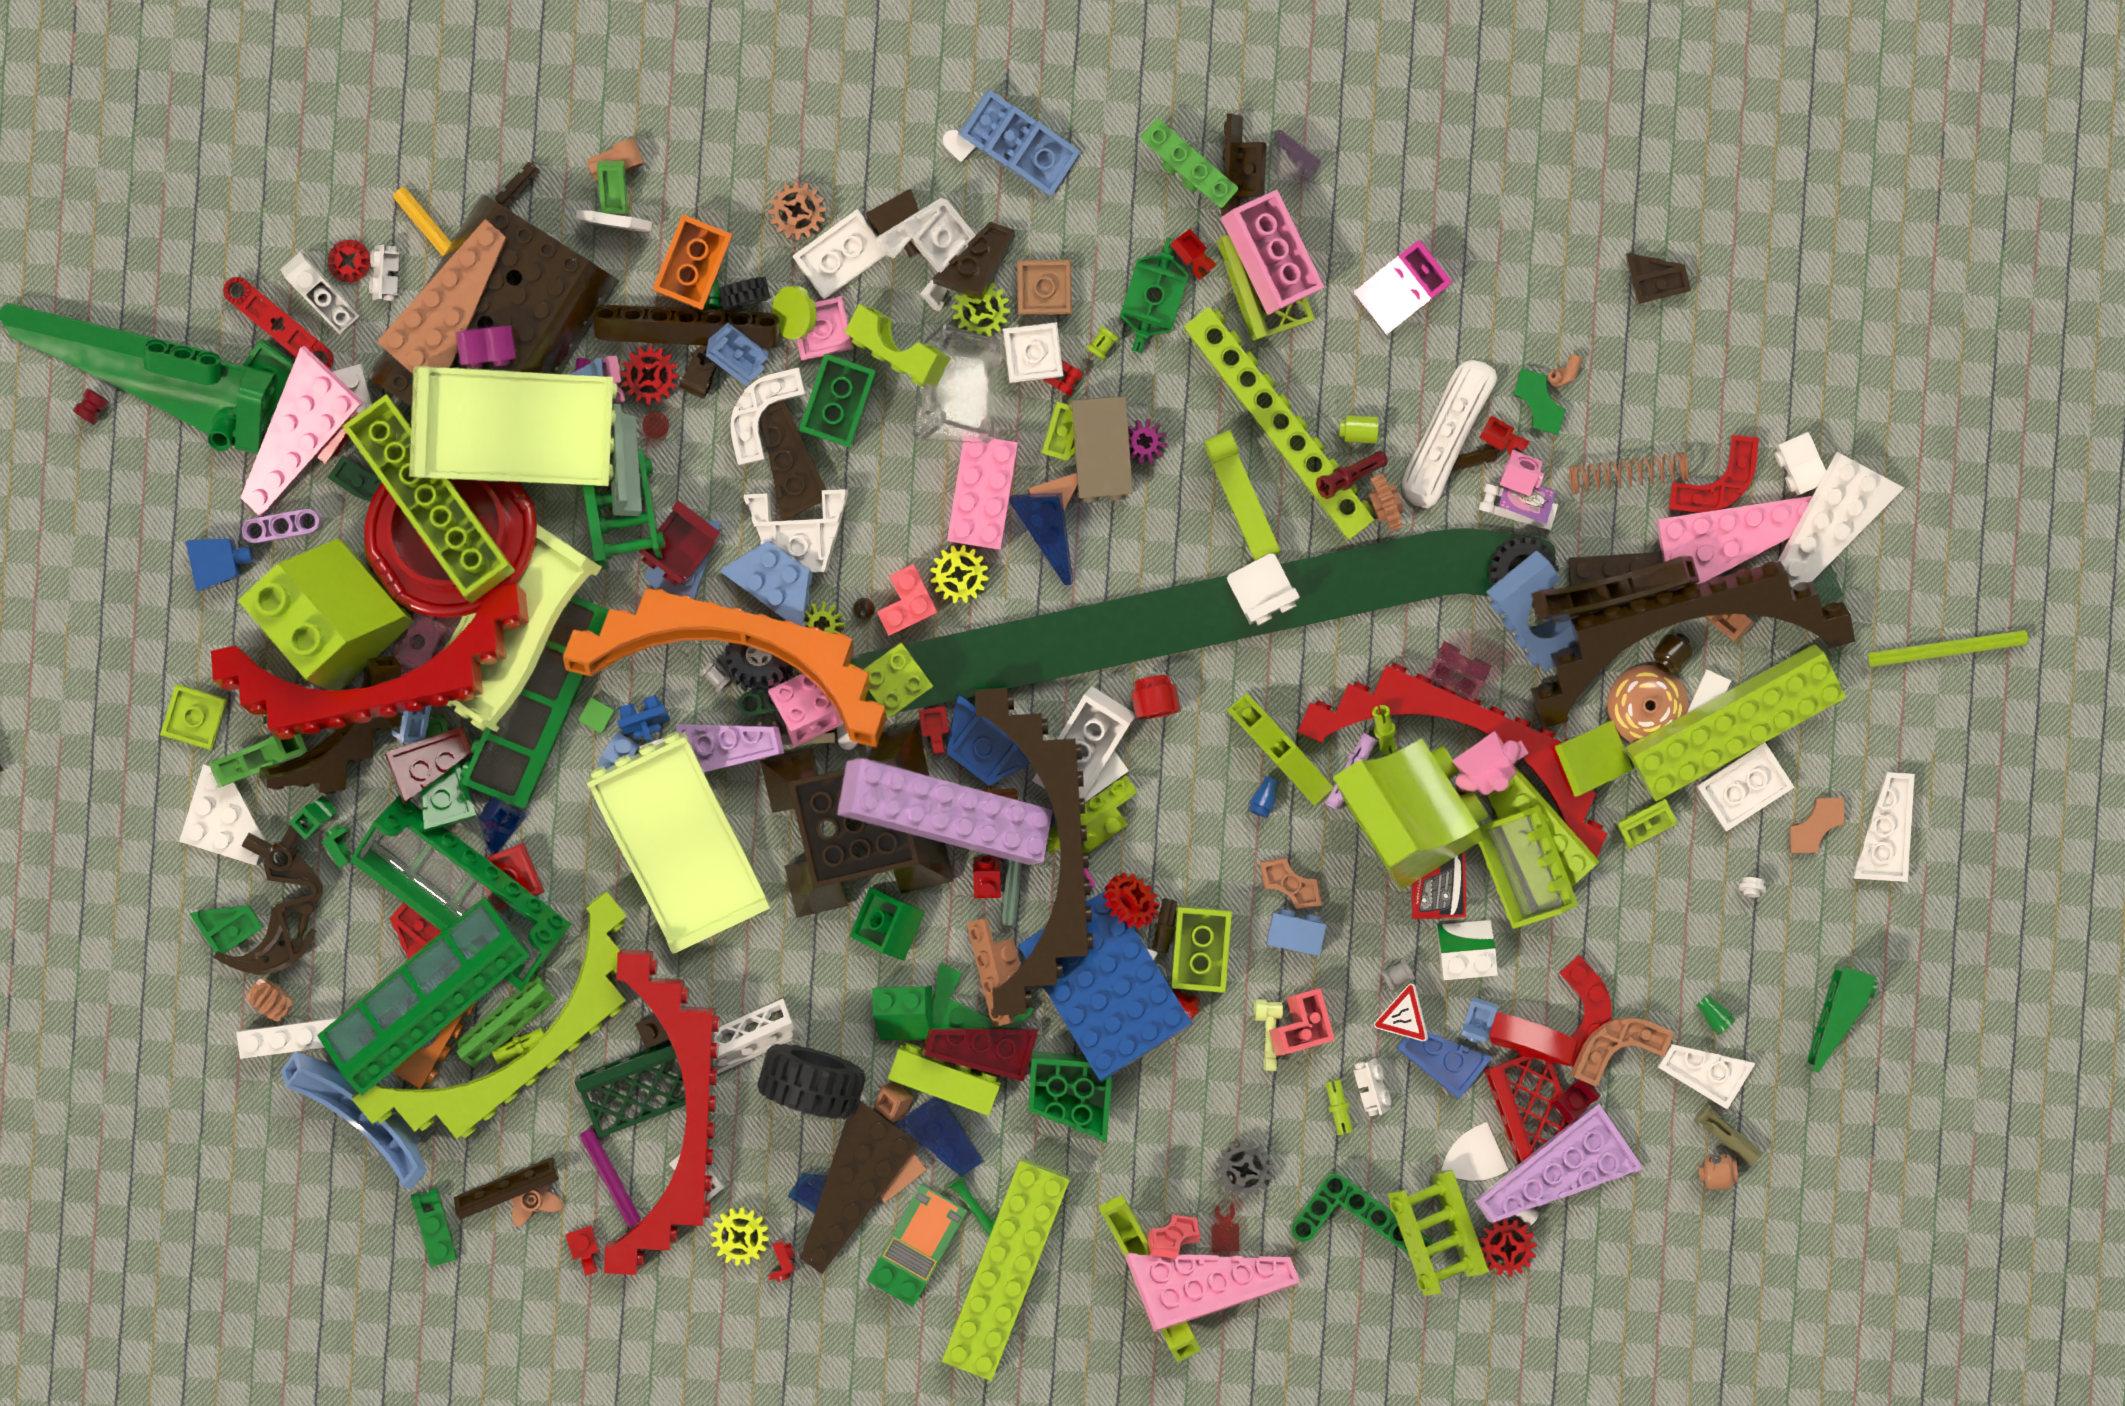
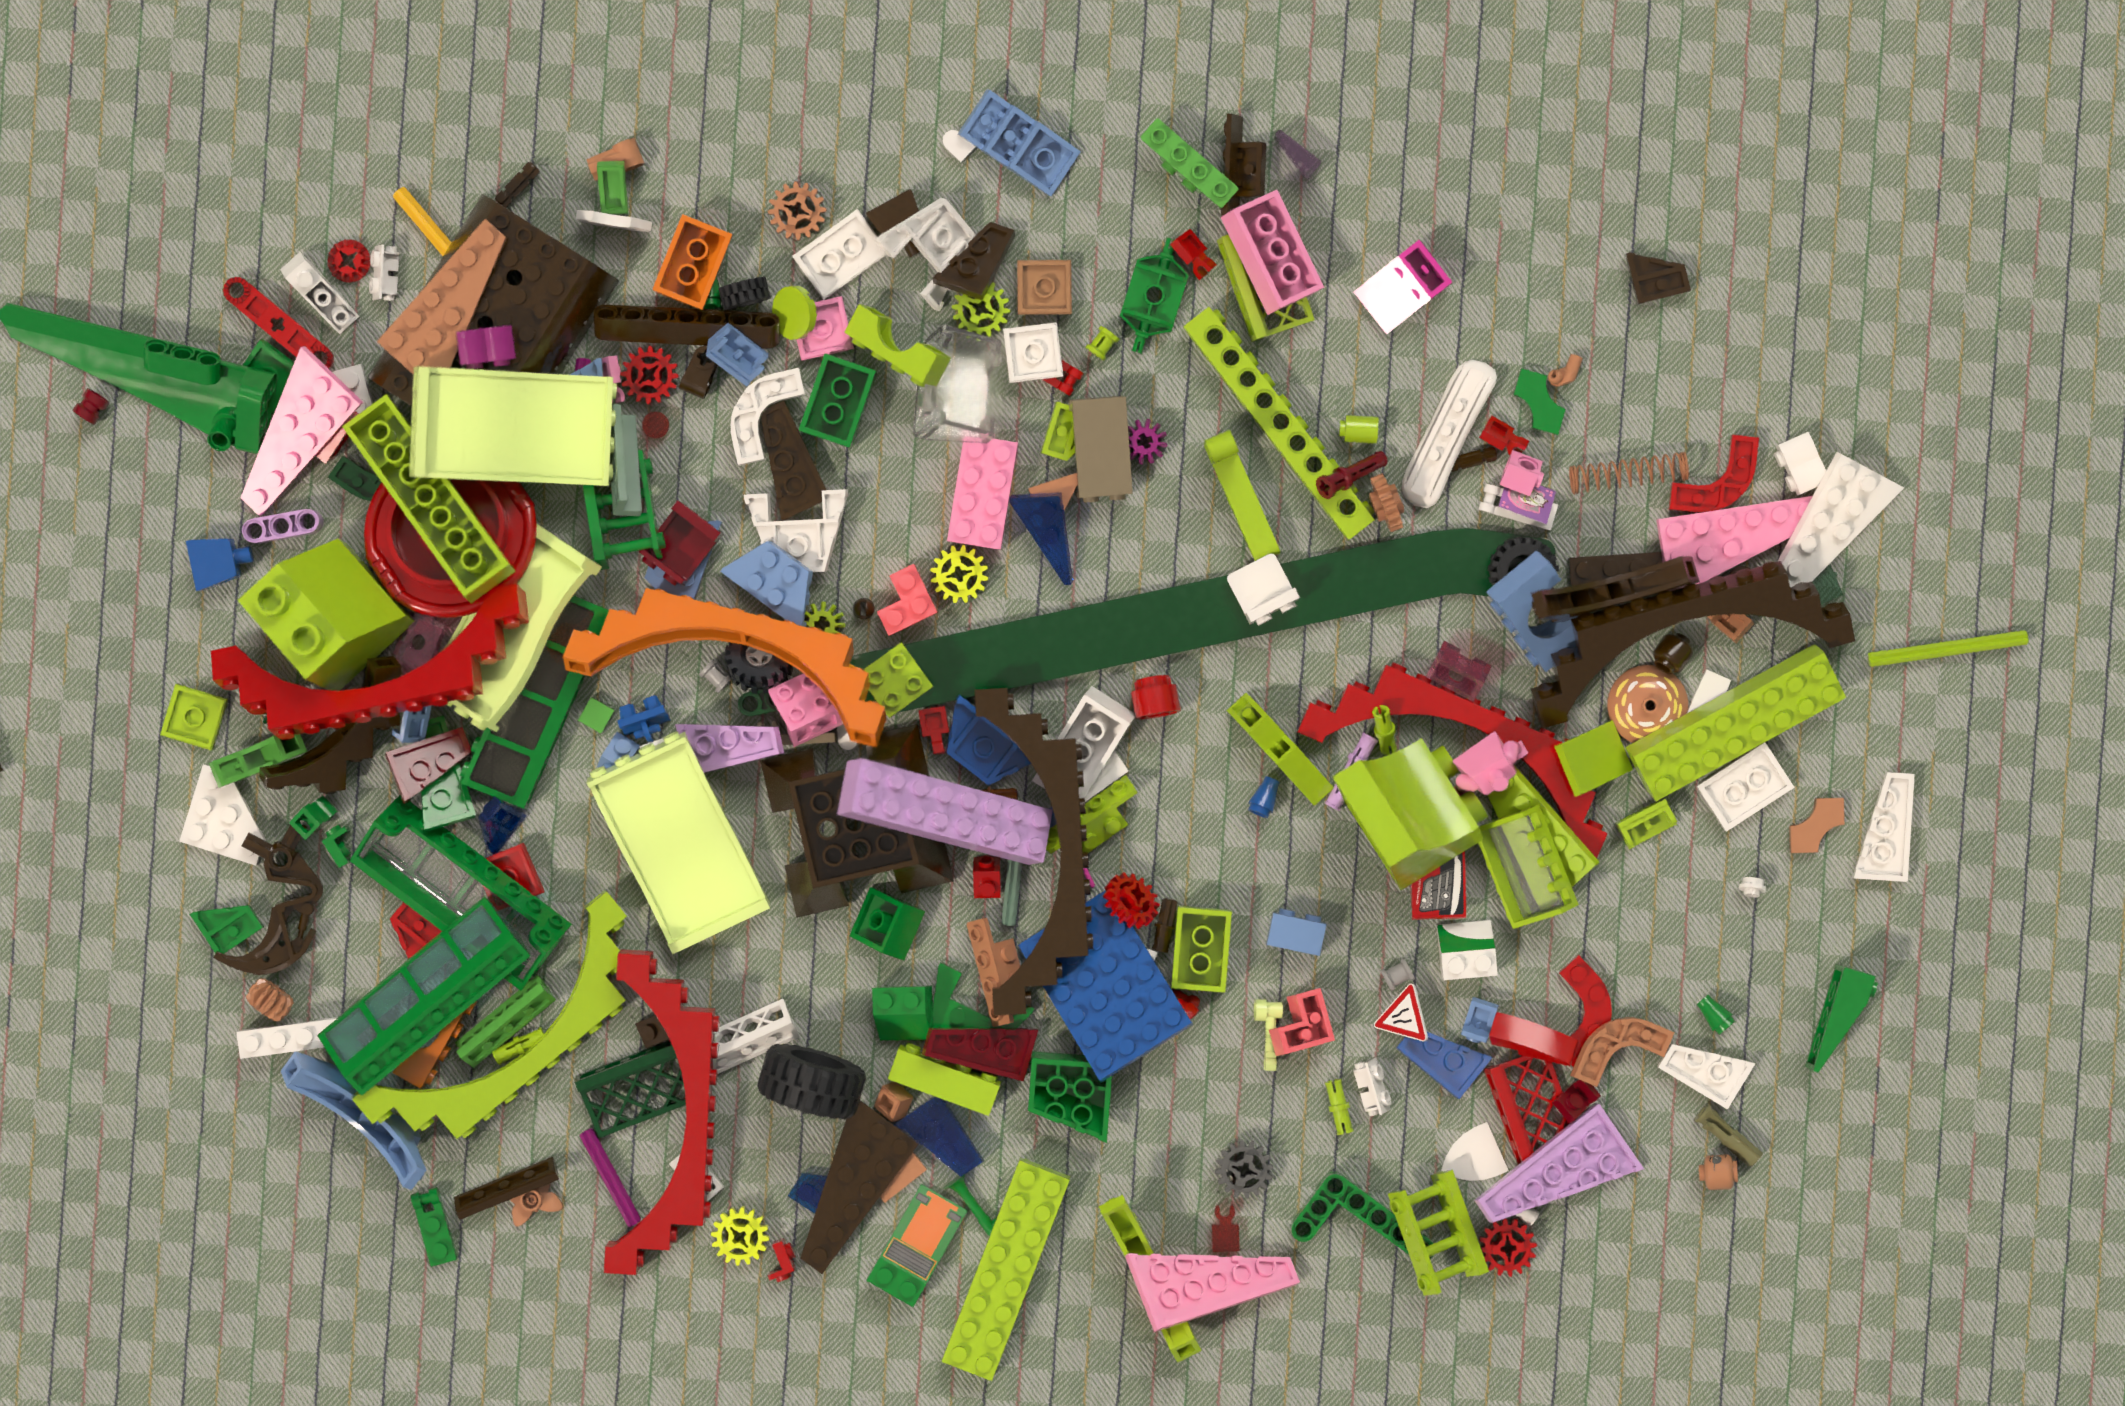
(583, 1245): red plate -> none
(1169, 1239): coral tile -> none
(1301, 890): nougat tile -> none

